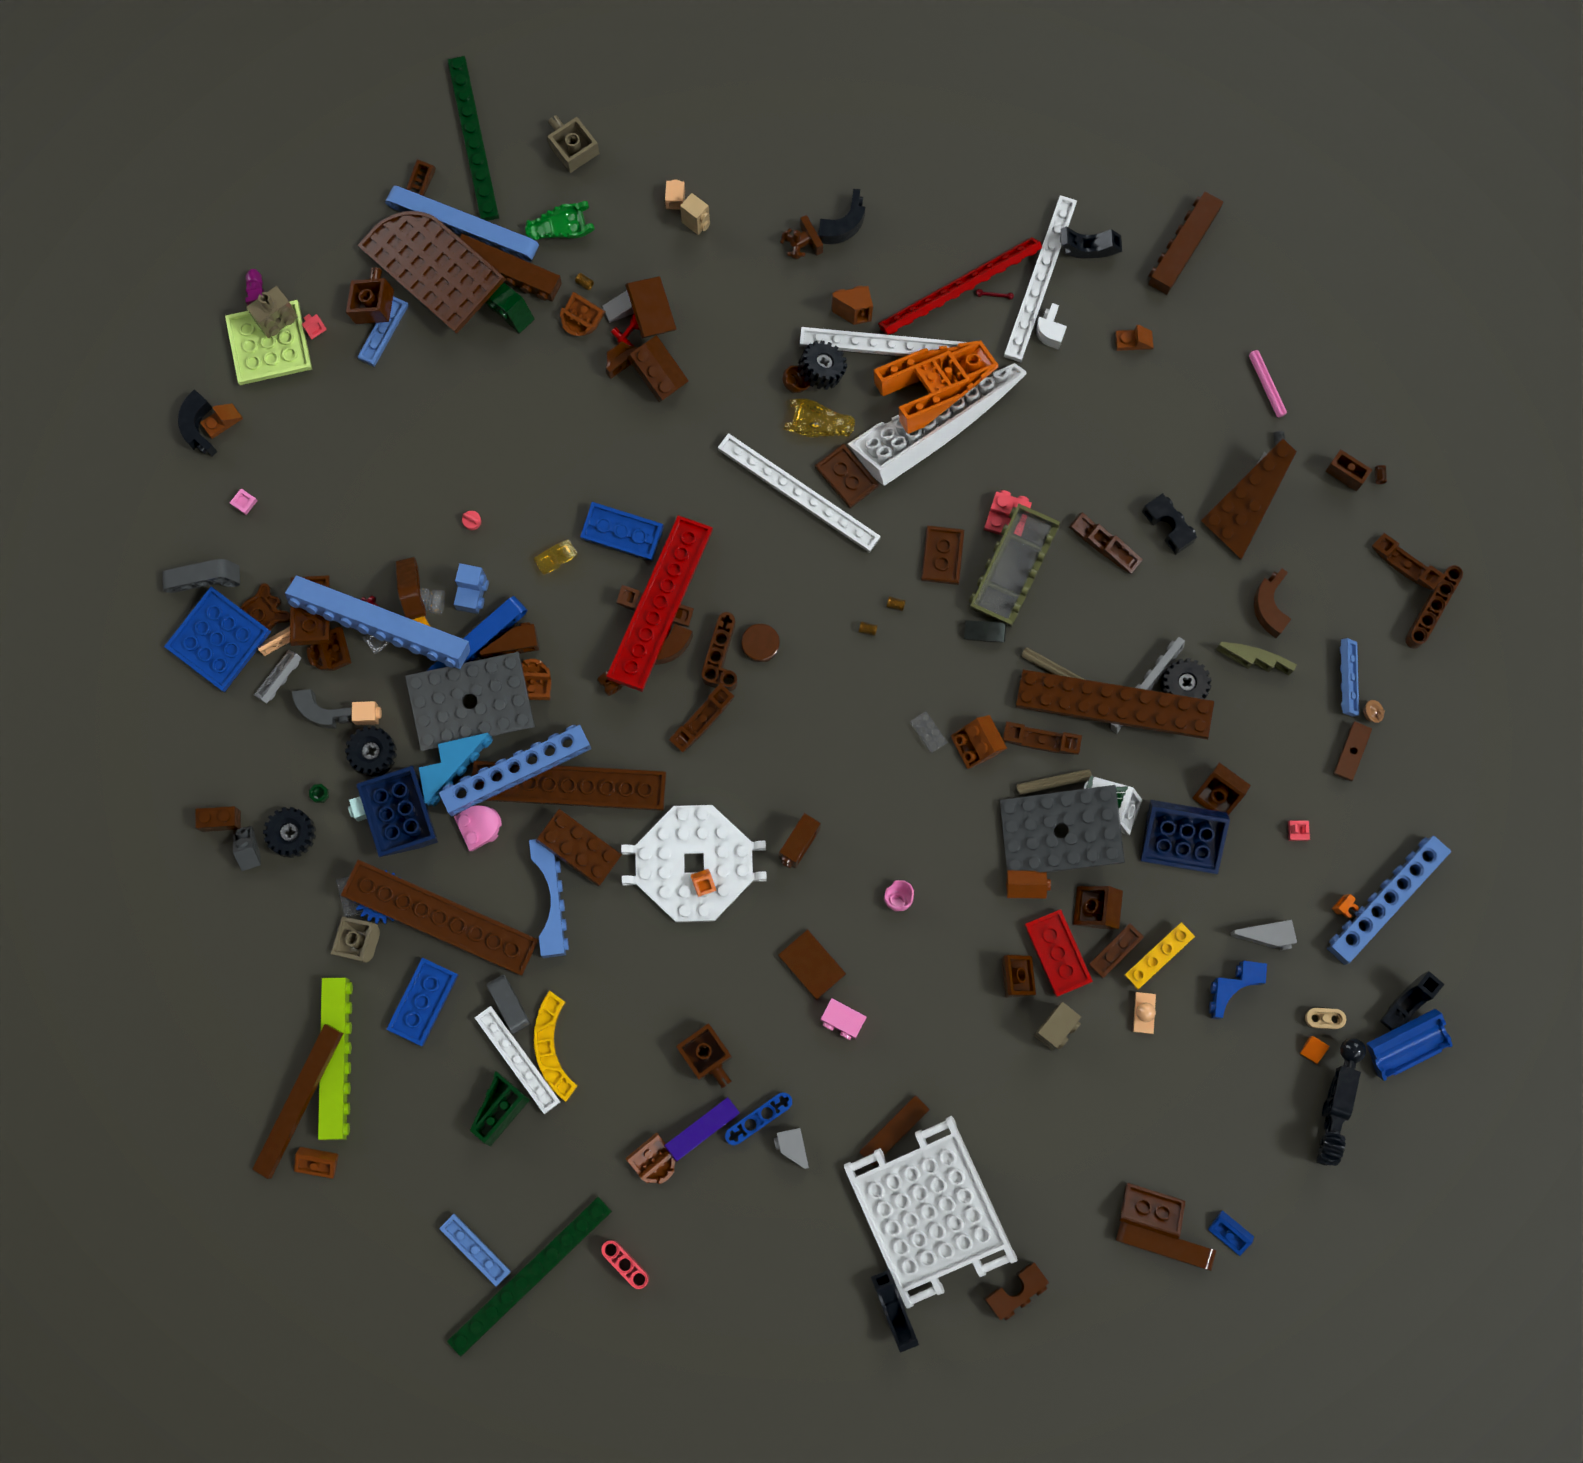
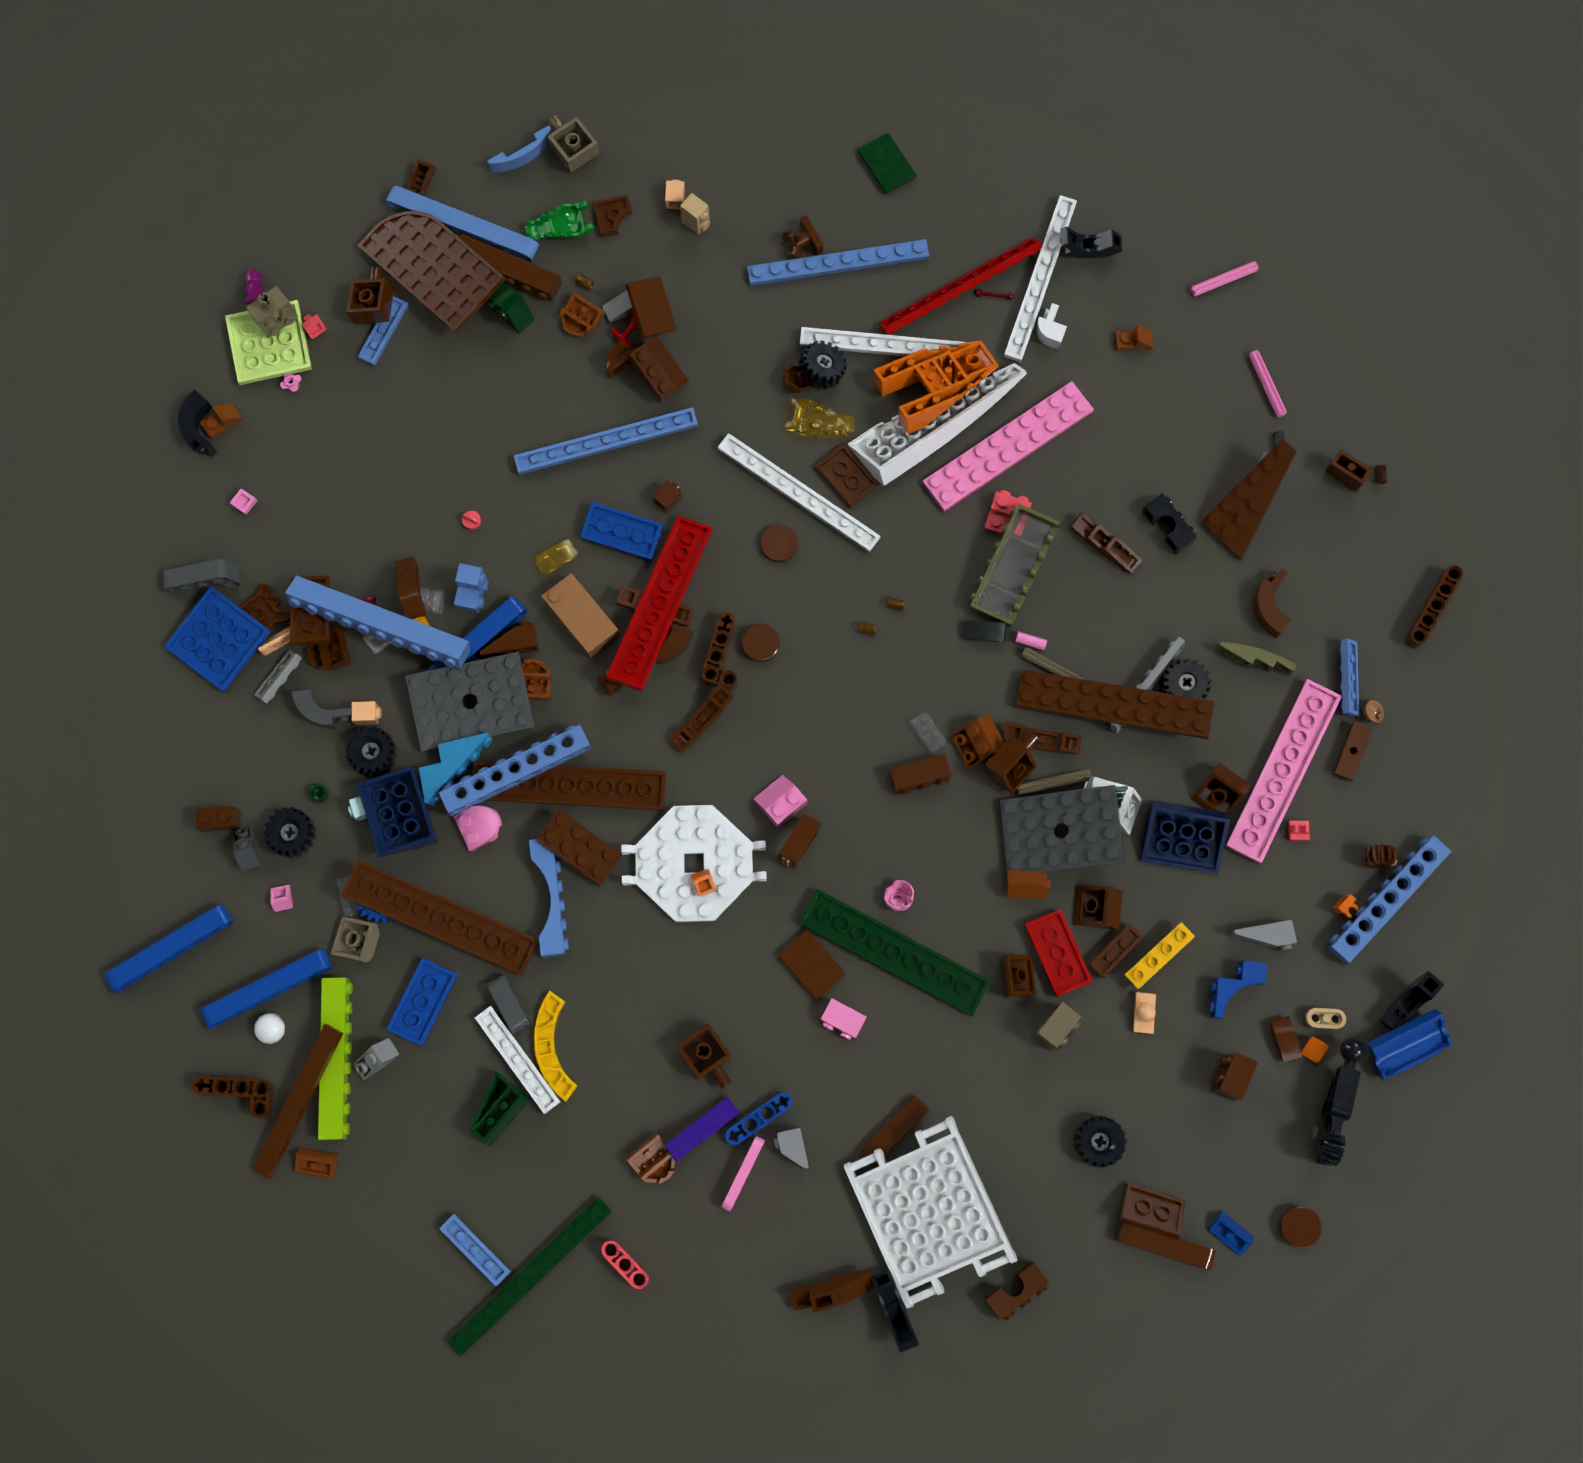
(168, 948): none -> blue beam
(233, 1090): none -> reddish brown beam
(266, 988): none -> blue beam
(269, 1028): none -> white hair
(281, 898): none -> bright pink slope
(291, 386): none -> bright pink plate
(375, 1058): none -> light grey slope
(473, 138): dark green plate -> none
(521, 157): none -> medium blue slope
(580, 615): none -> medium nougat brick
(605, 441): none -> medium blue plate
(610, 214): none -> reddish brown tile
(667, 496): none -> reddish brown brick
(743, 1173): none -> bright pink beam
(779, 543): none -> reddish brown tile
(780, 801): none -> bright pink slope
(836, 1292): none -> reddish brown slope
(838, 262): none -> medium blue plate
(844, 228): black arch -> none
(853, 304): dark orange slope -> none
(887, 163): none -> dark green tile
(894, 952): none -> dark green plate
(920, 774): none -> reddish brown brick
(942, 555): reddish brown tile -> none
(1007, 446): none -> bright pink plate
(1013, 763): none -> reddish brown brick
(1030, 640): none -> bright pink axle
(1112, 1135): none -> black bush
(1185, 243): reddish brown brick -> none
(1224, 278): none -> bright pink axle
(1234, 1076): none -> reddish brown brick
(1283, 771): none -> bright pink plate
(1286, 1039): none -> reddish brown slope
(1300, 1227): none -> reddish brown tile
(1380, 856): none -> reddish brown gear
(1406, 564): reddish brown slope -> none

